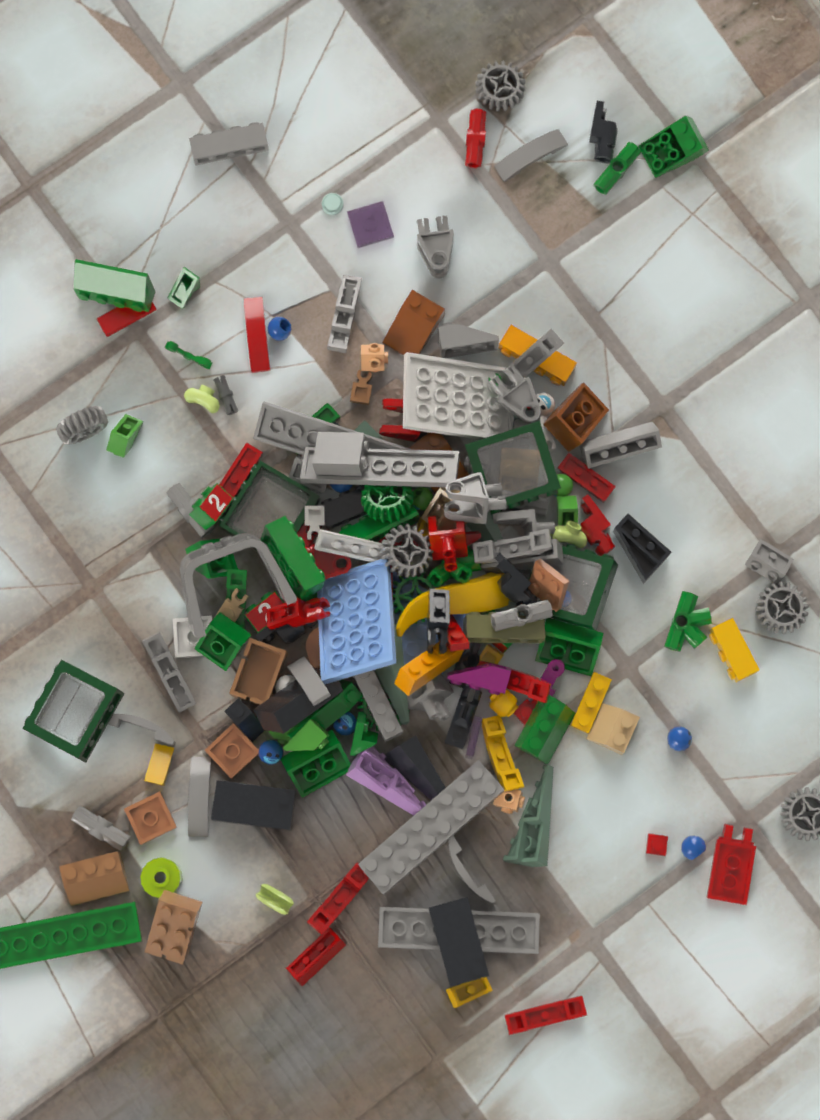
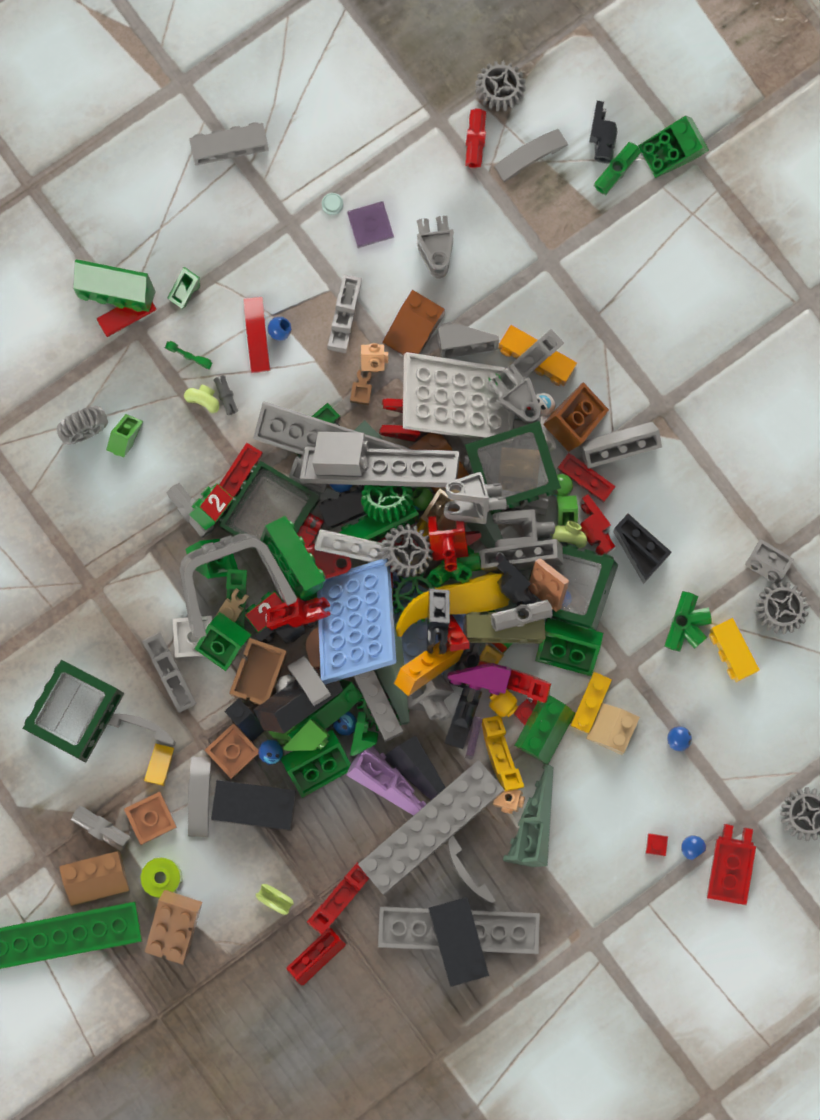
(314, 518): white plate -> none
(468, 991): yellow slope -> none
(513, 548): light grey slope -> none
(545, 1015): red slope -> none
(553, 670): magenta leg -> none

